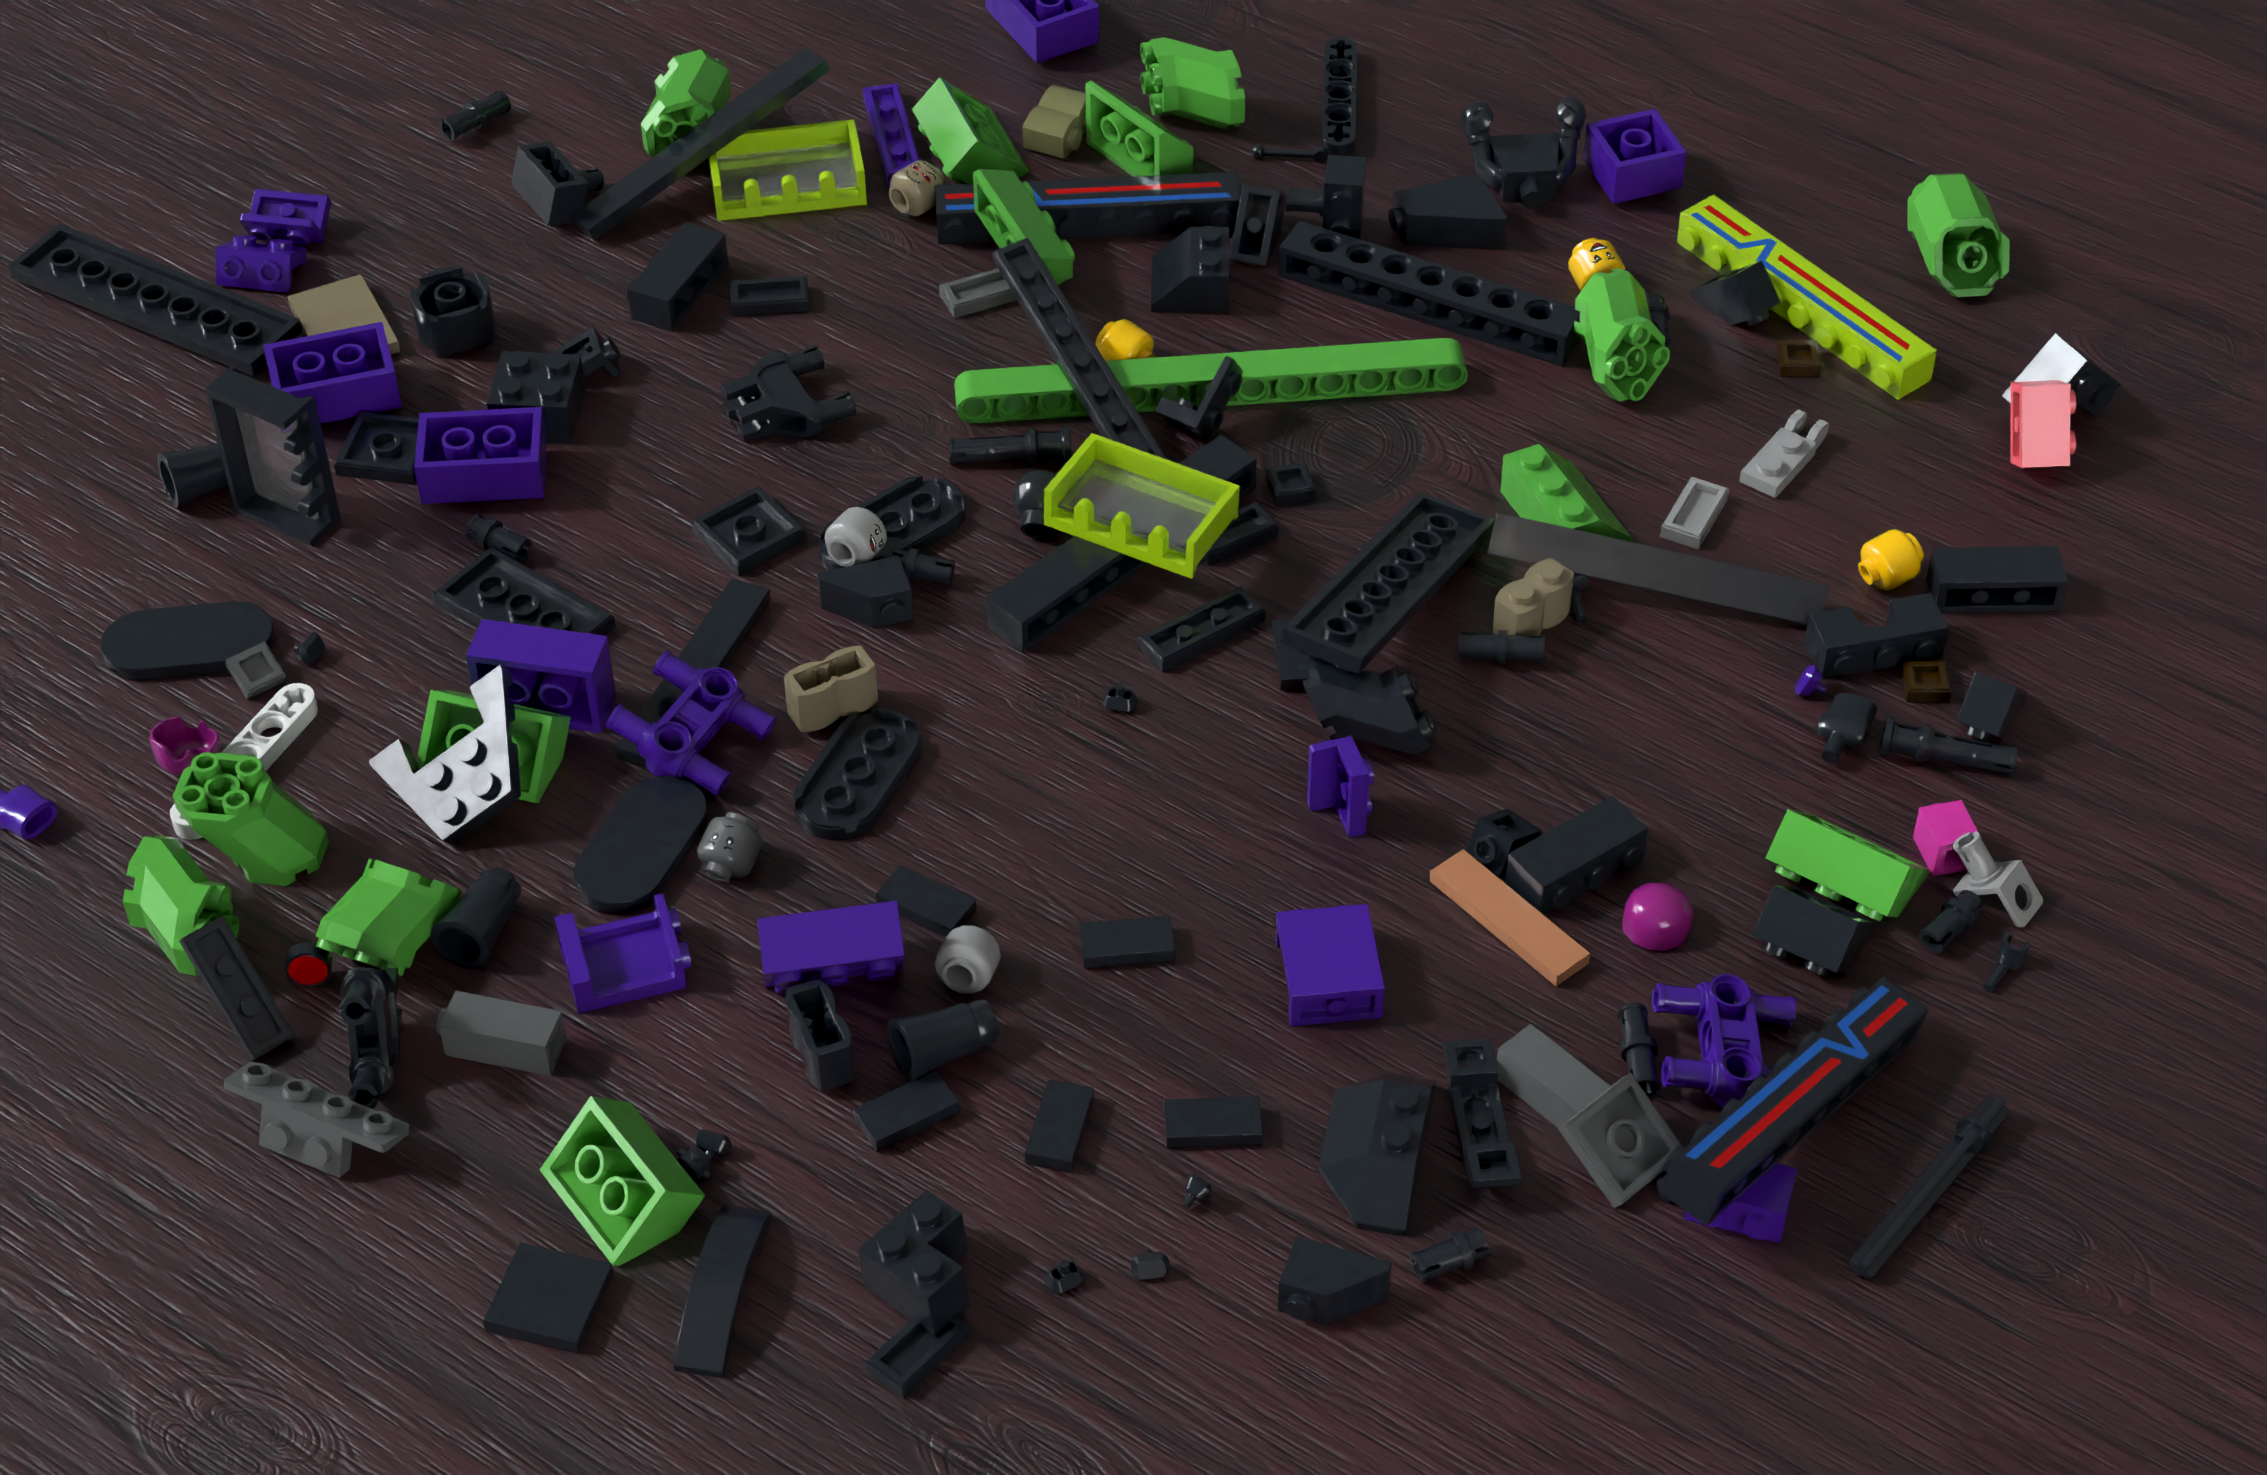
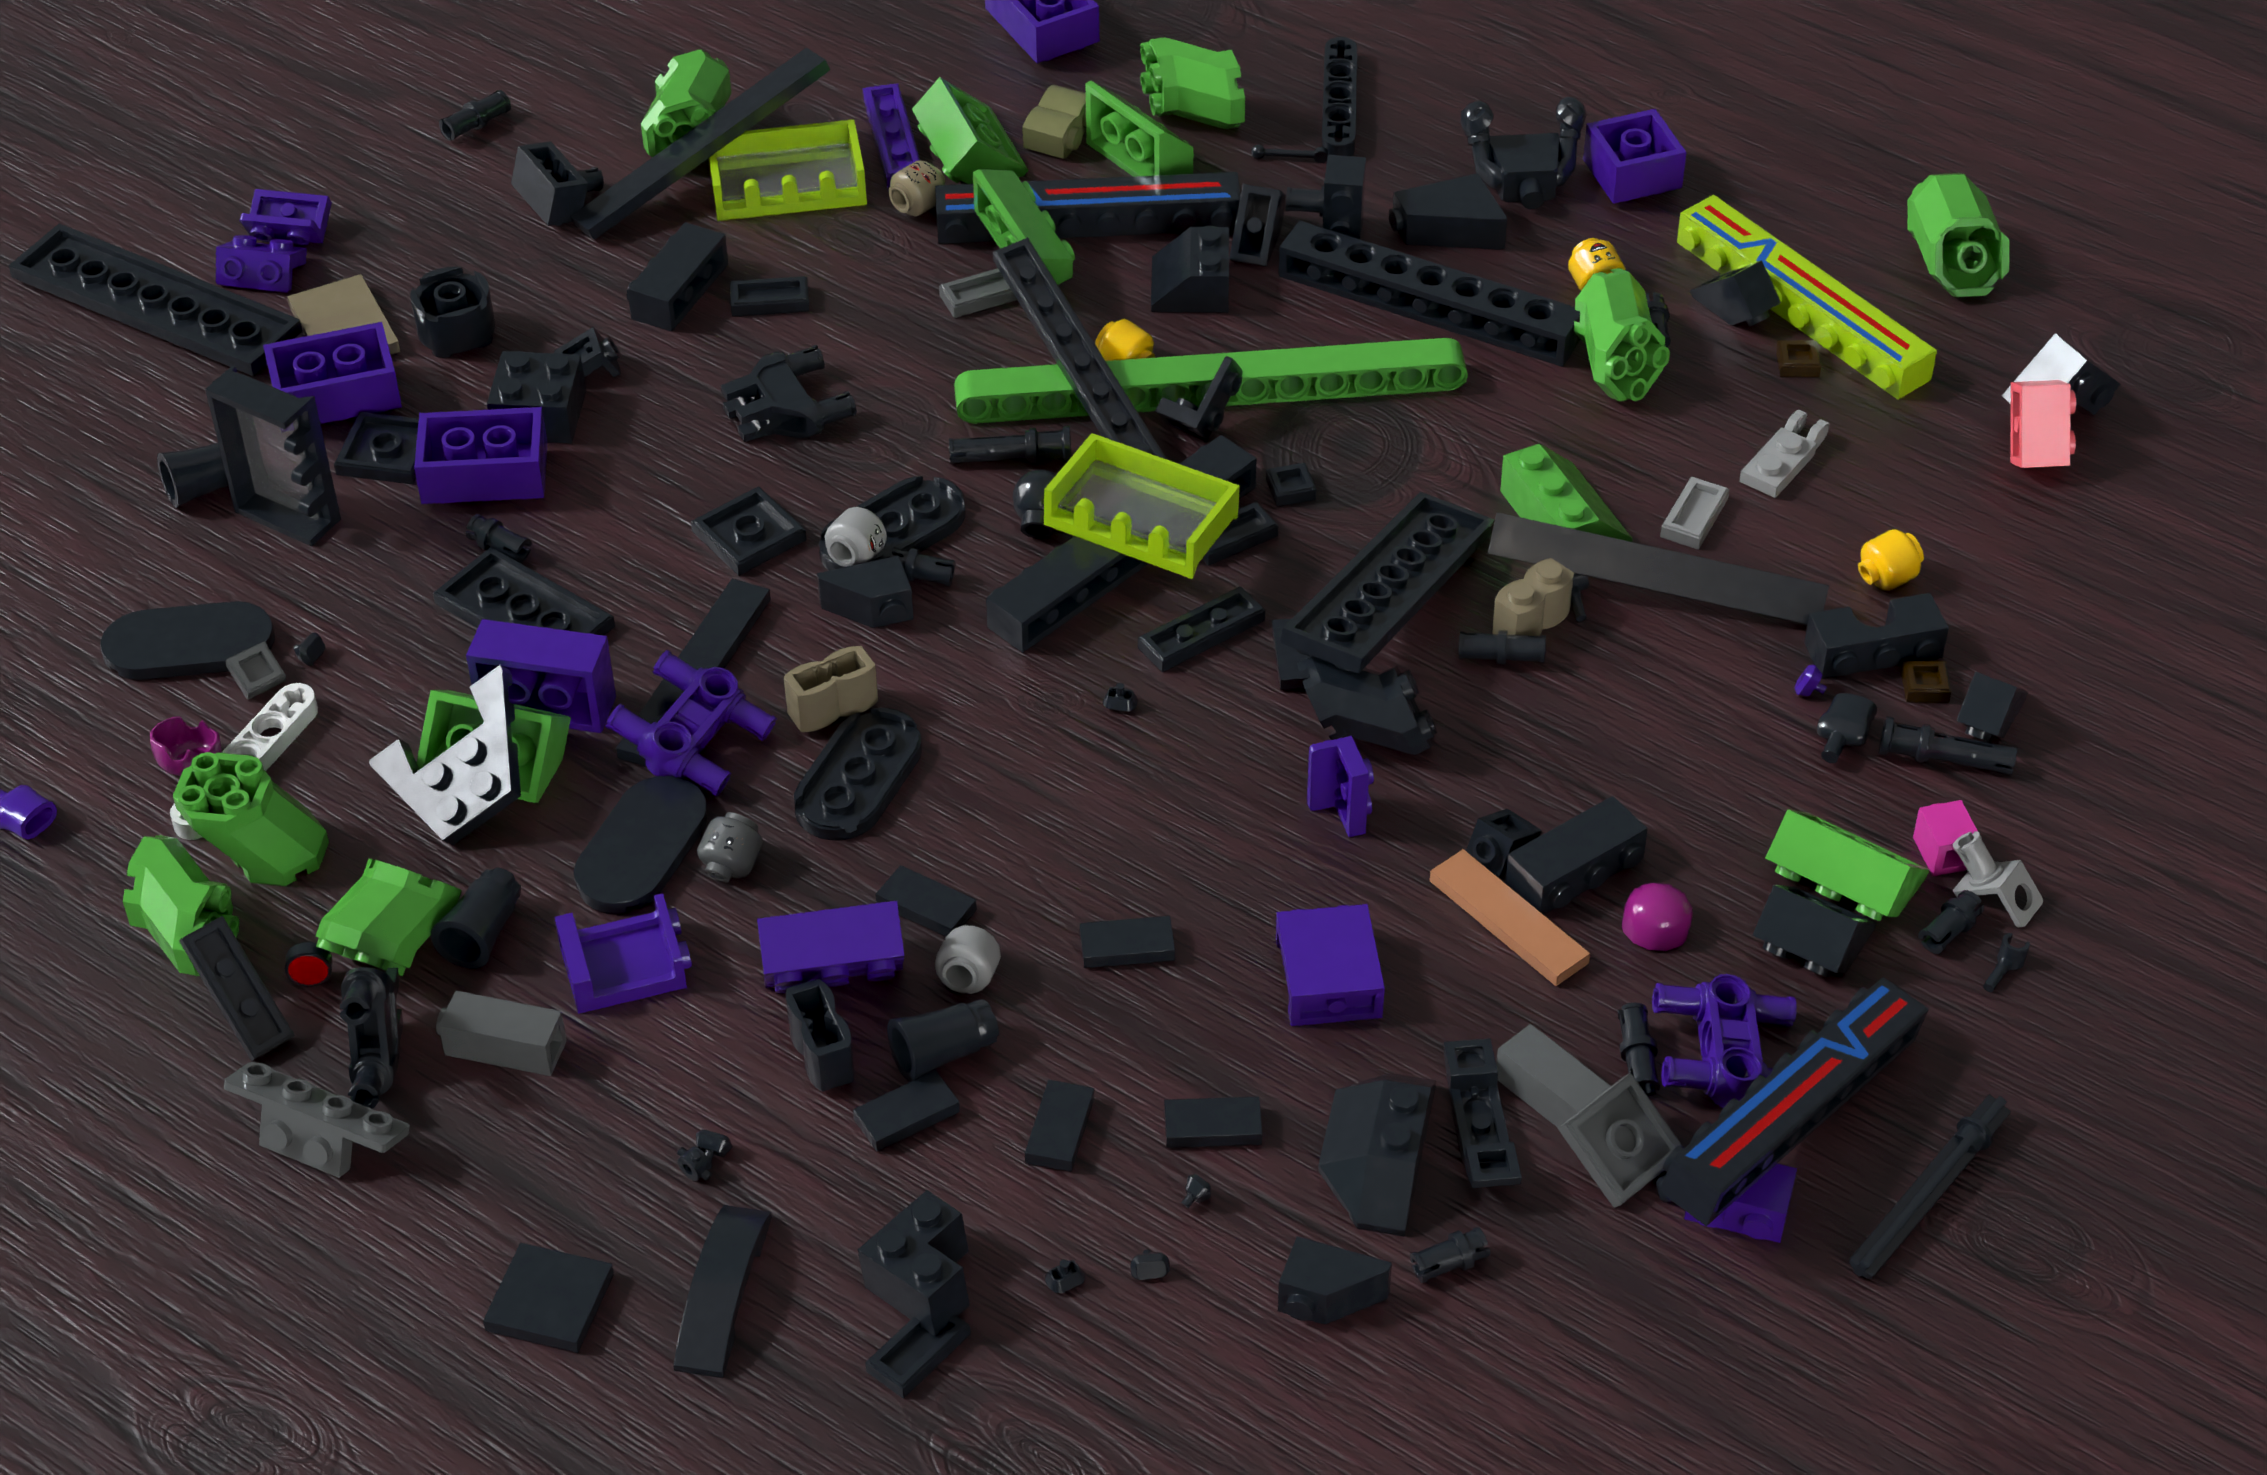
(620, 1180): bright green slope -> none
(1997, 579): black brick -> none

